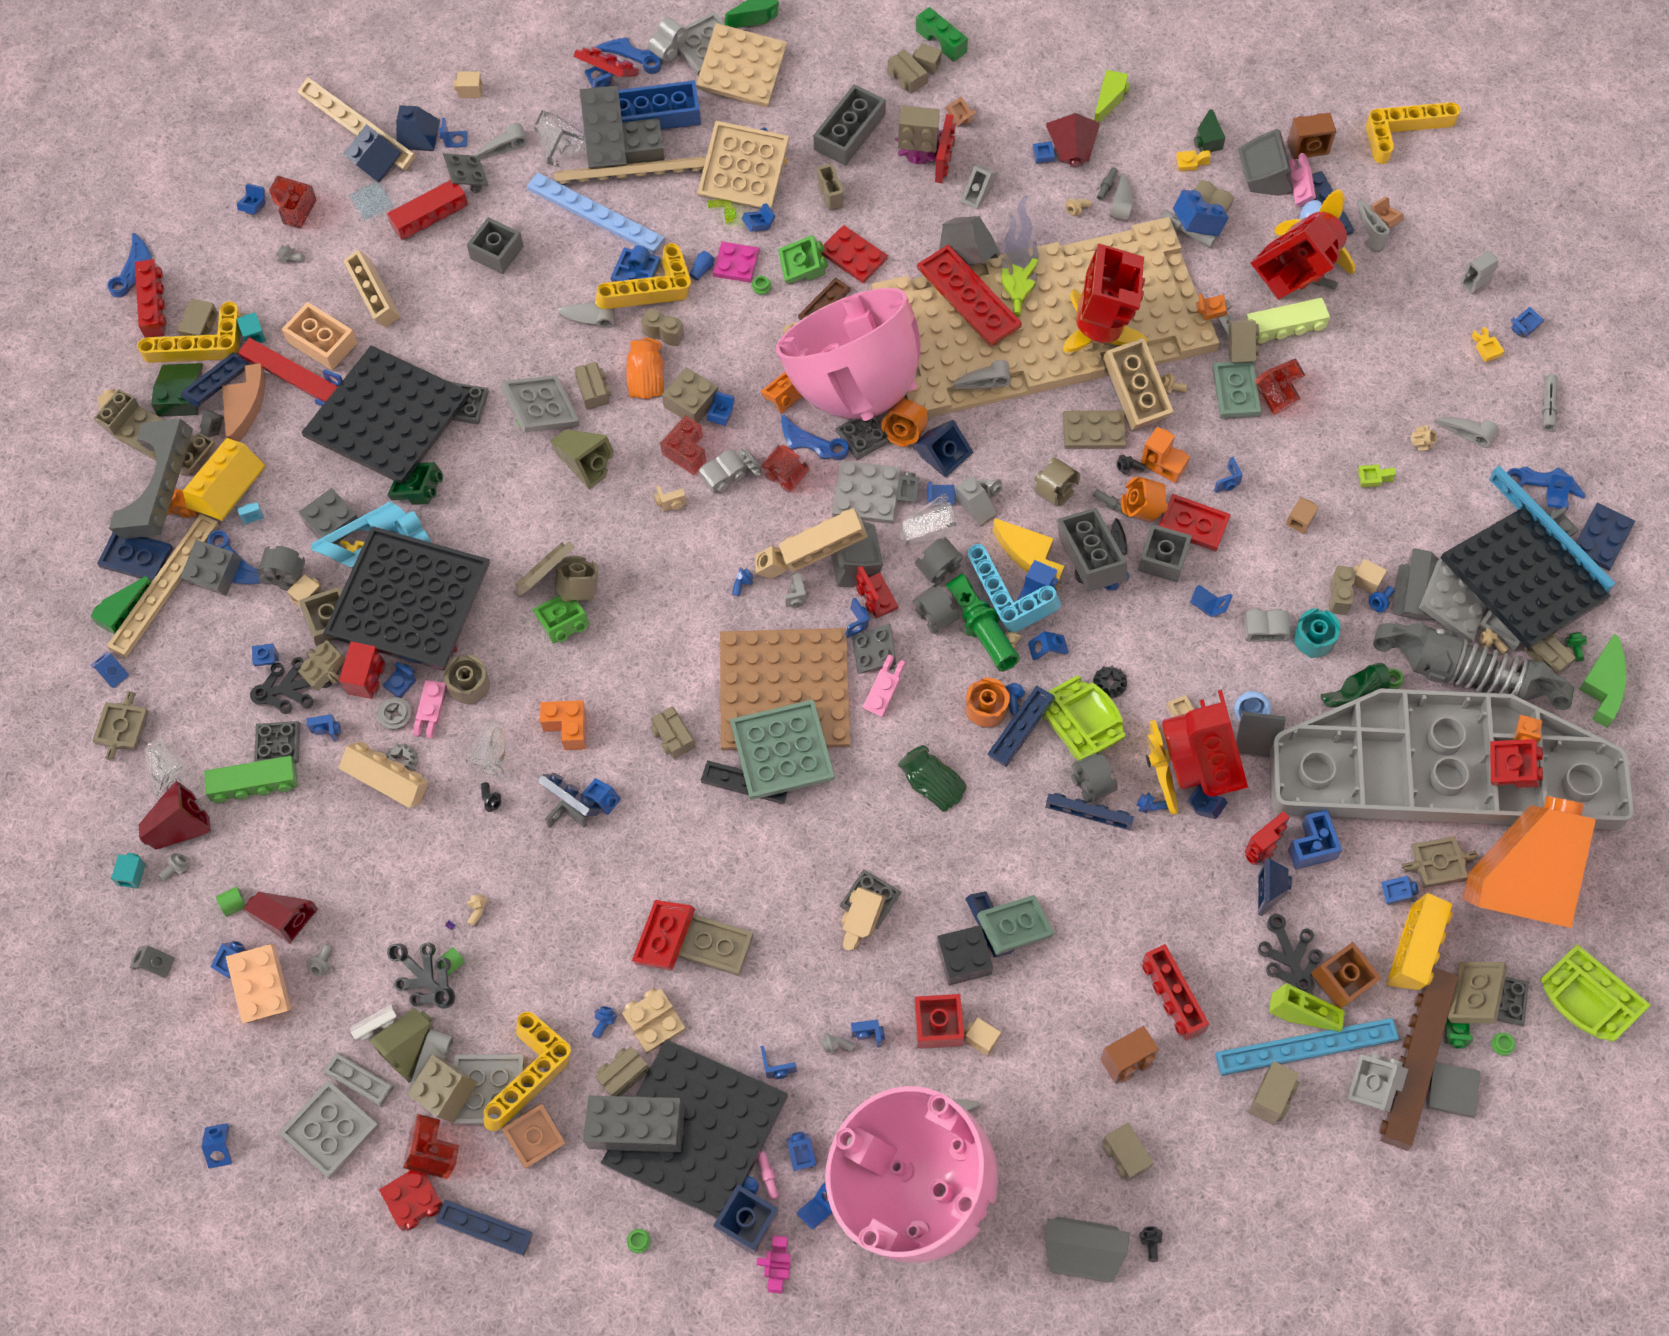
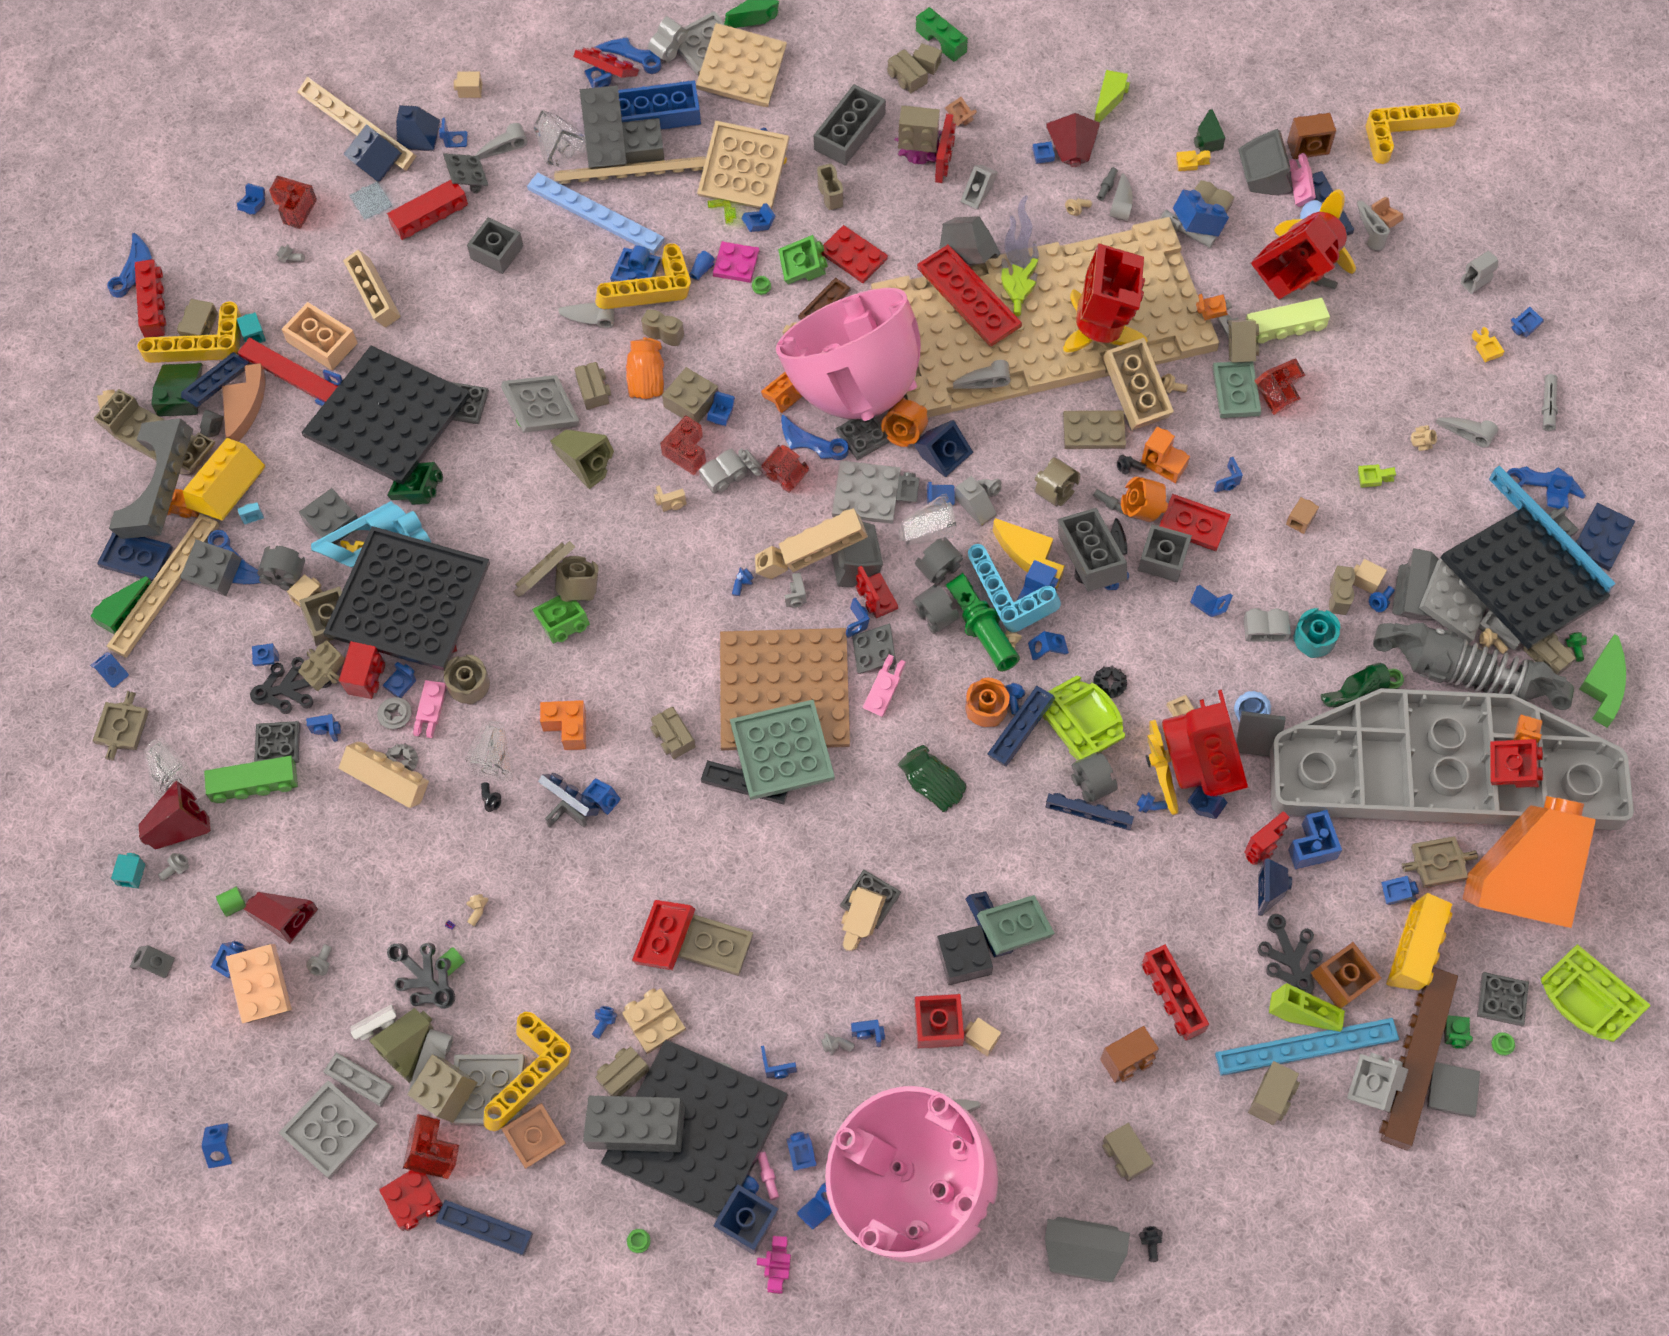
(1478, 992): dark tan plate -> none

